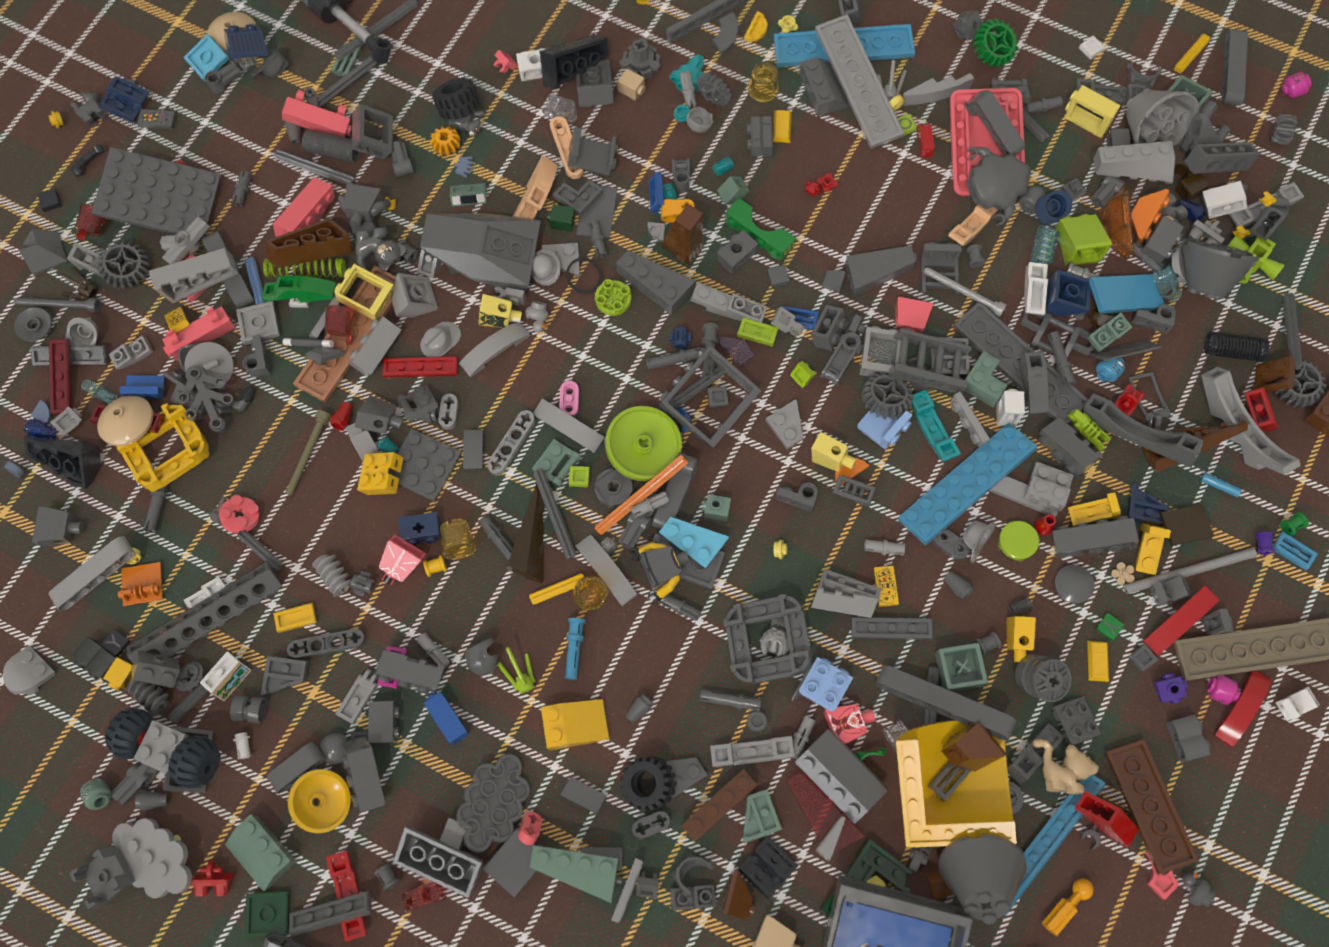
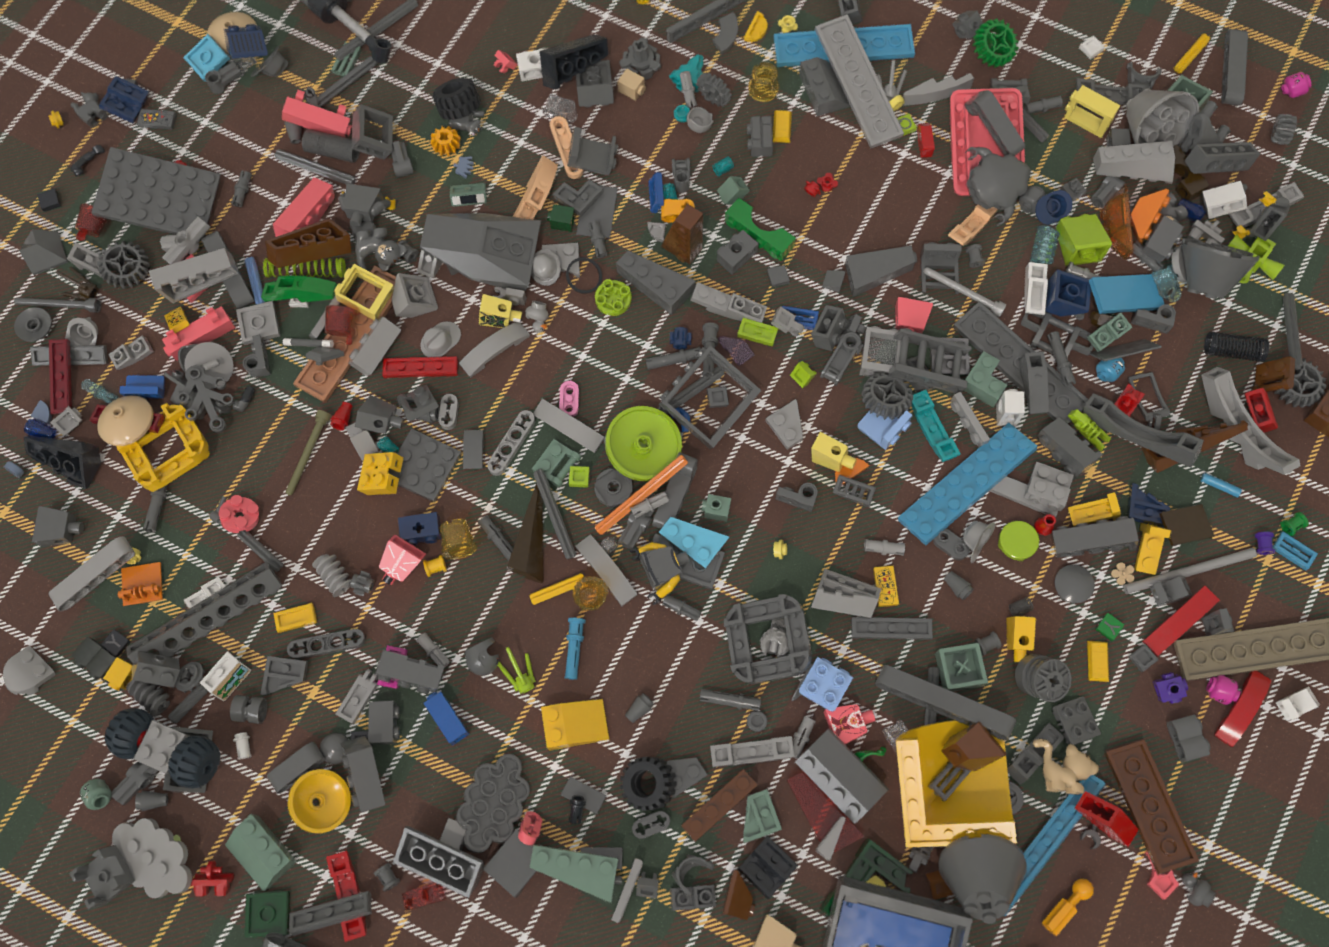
(576, 811): none -> black pin

